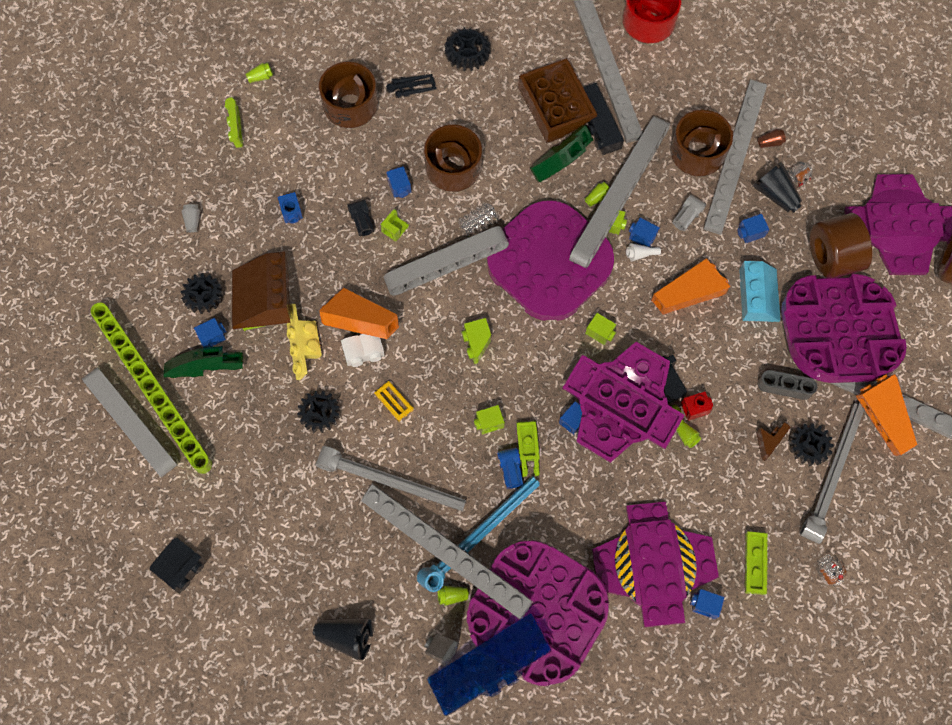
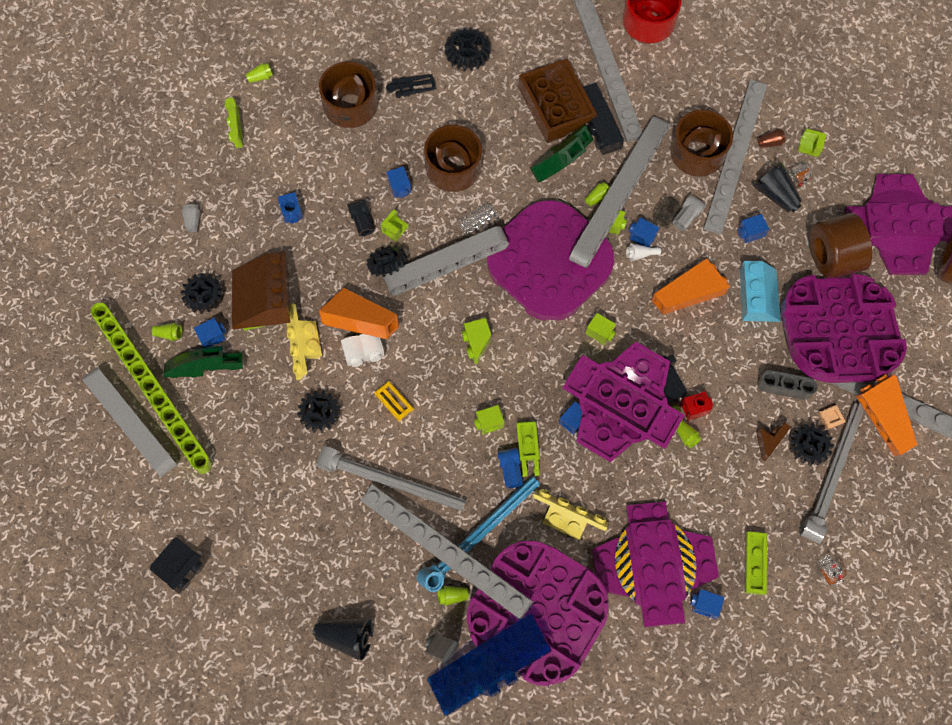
(168, 331): none -> lime cone
(386, 260): none -> black gear
(566, 517): none -> light yellow bracket
(665, 219): none -> clear smoke brick
(812, 142): none -> lime panel
(831, 417): none -> light nougat tile

